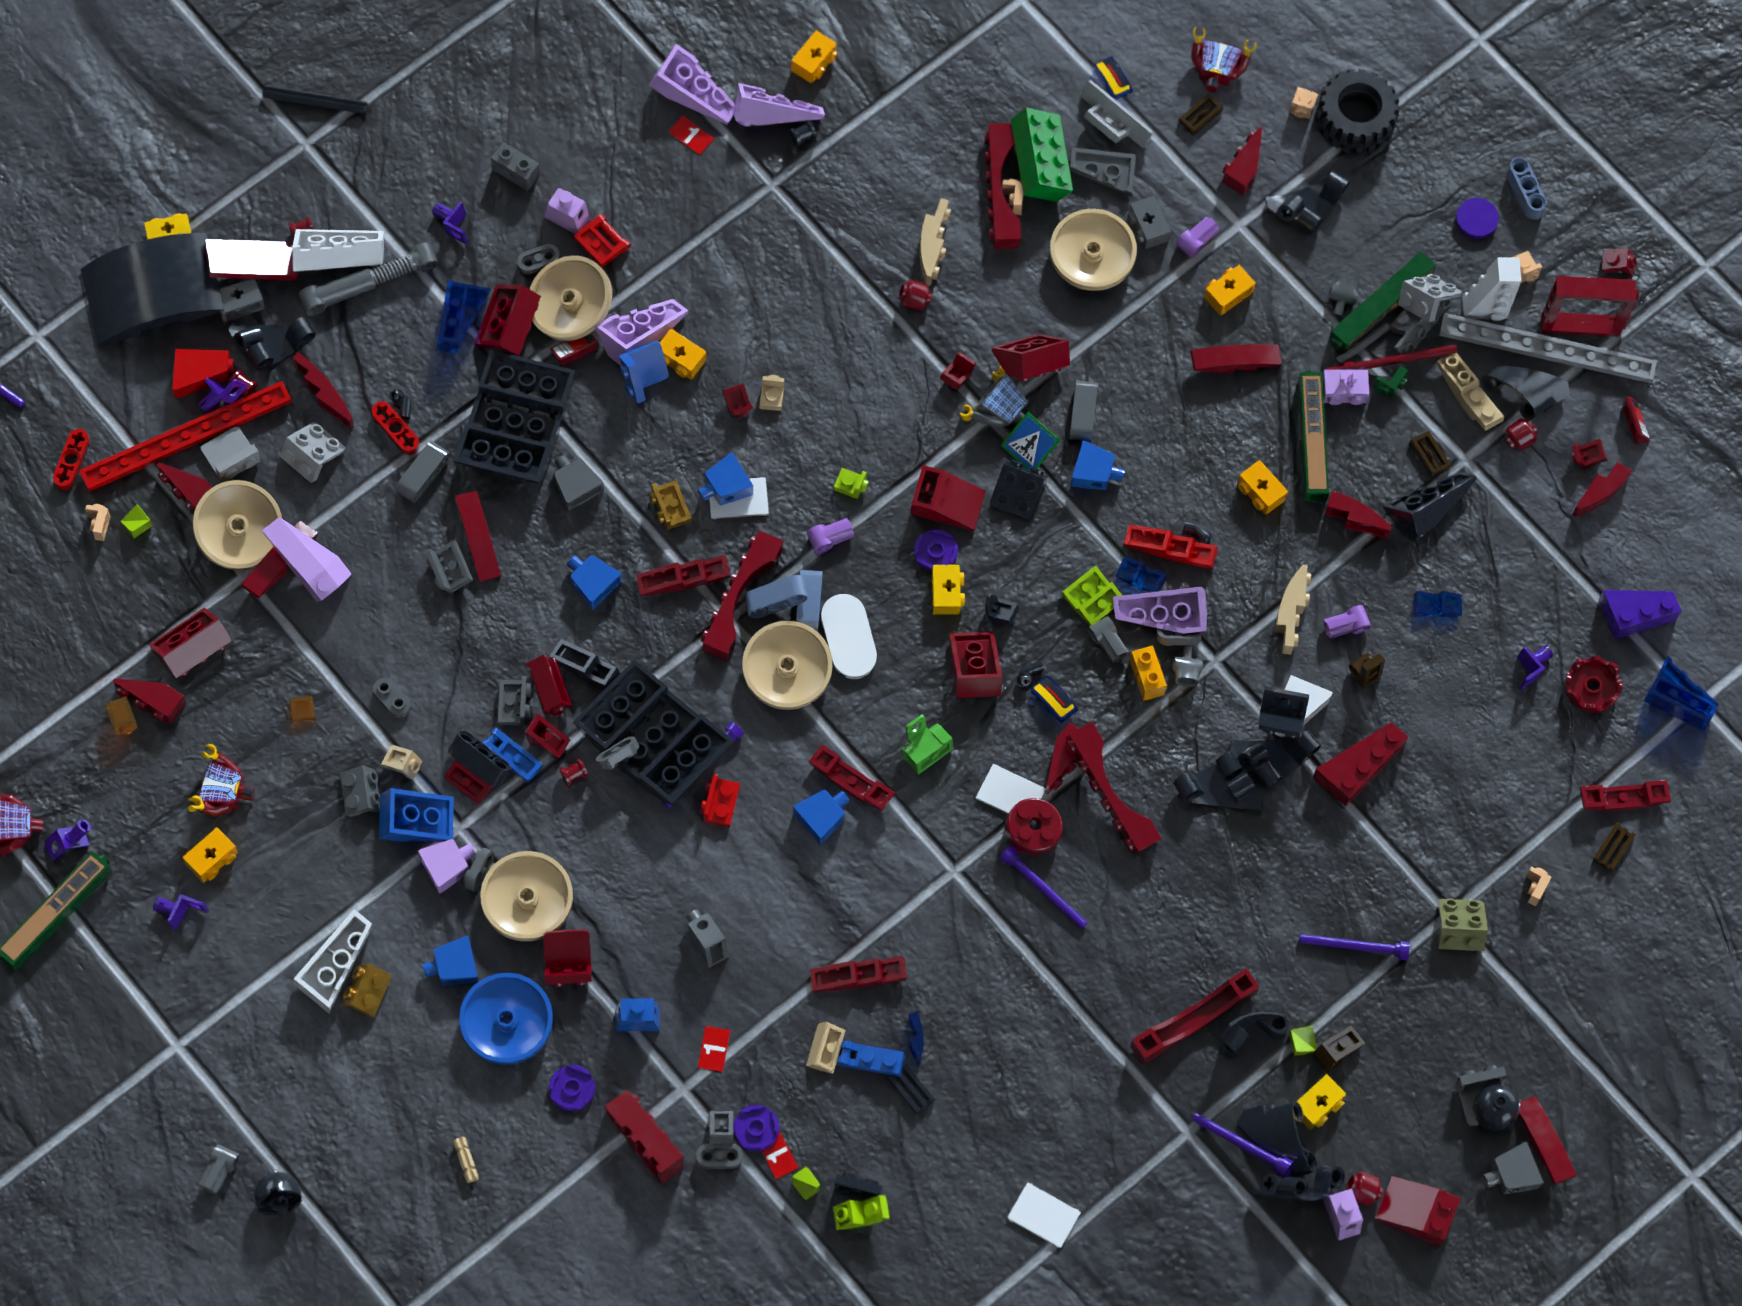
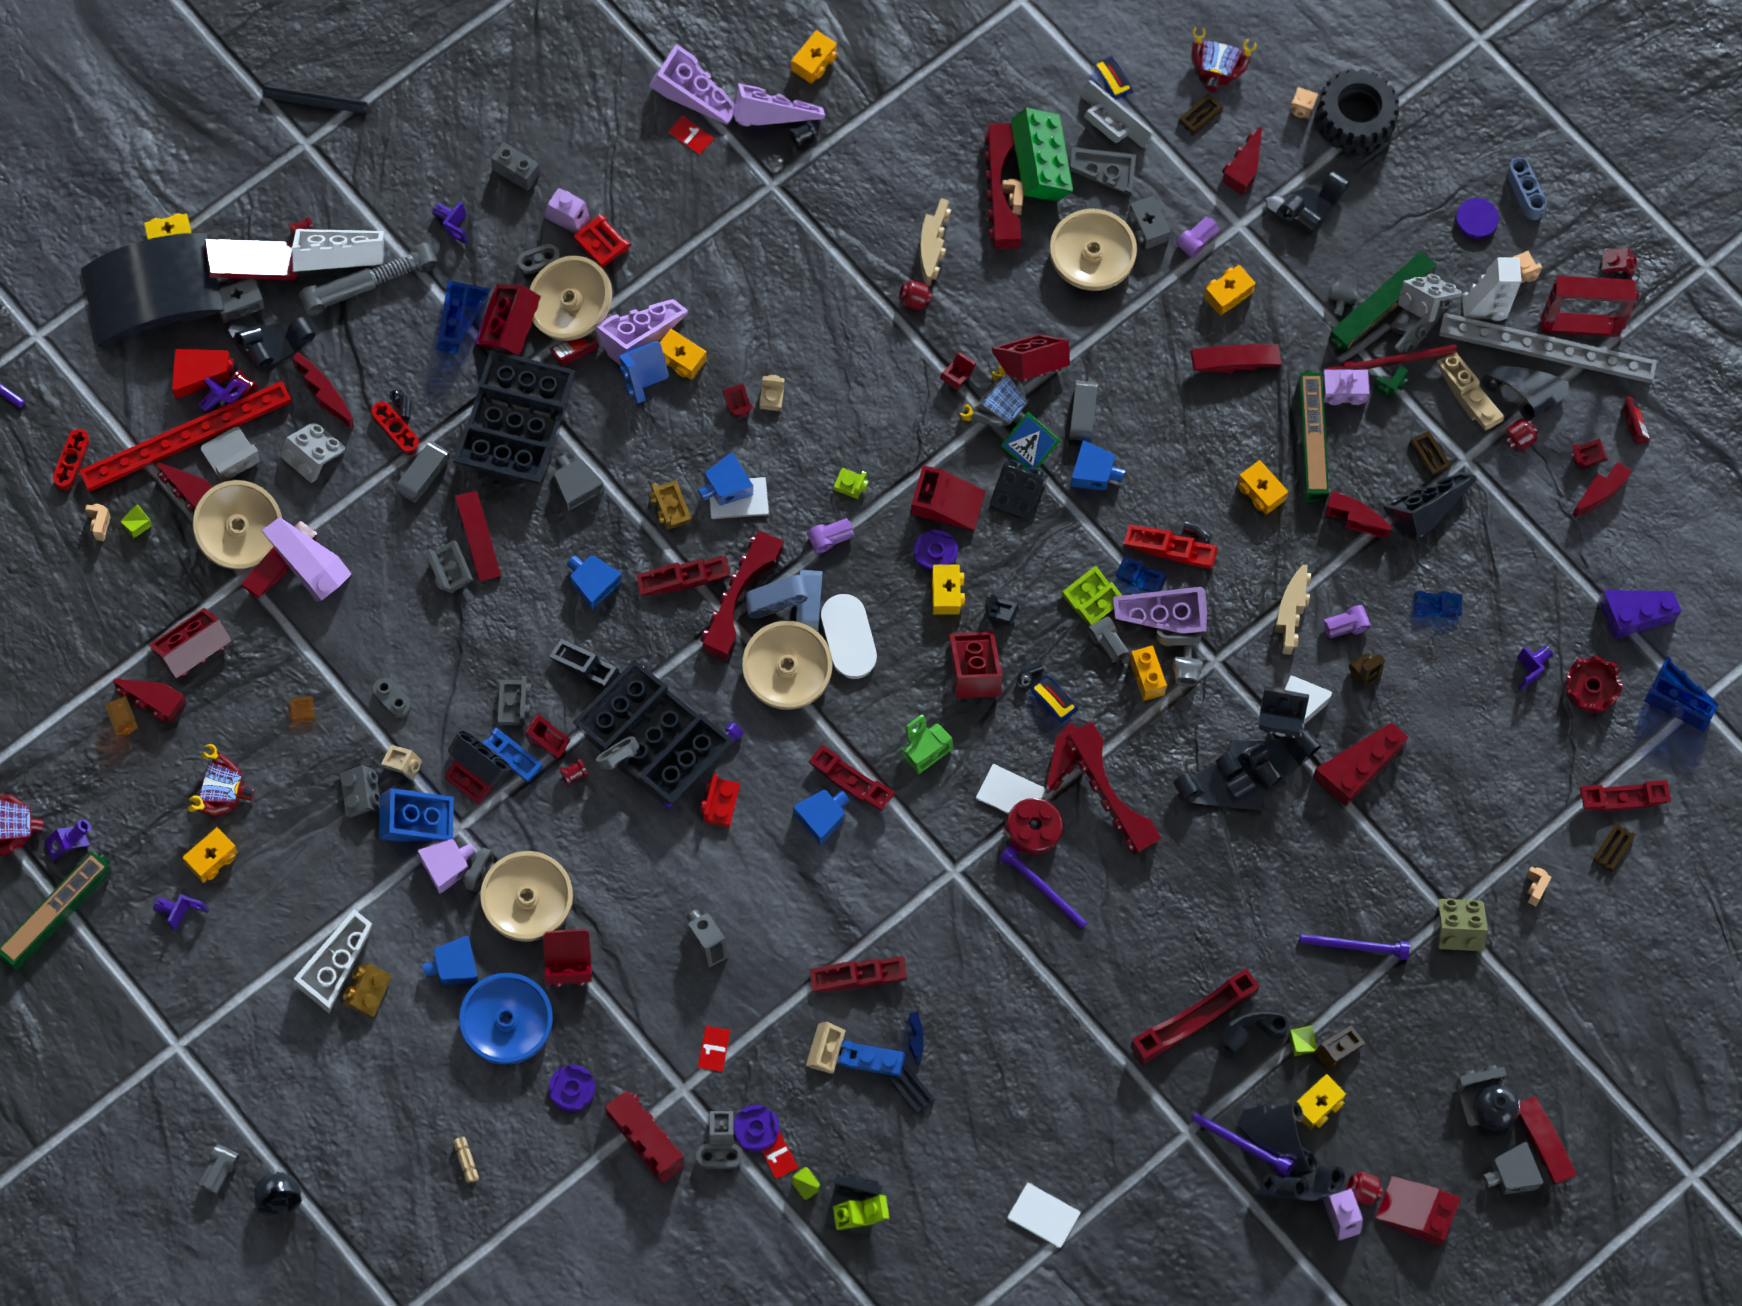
(549, 685): dark red window -> none
(637, 1015): blue torso -> none

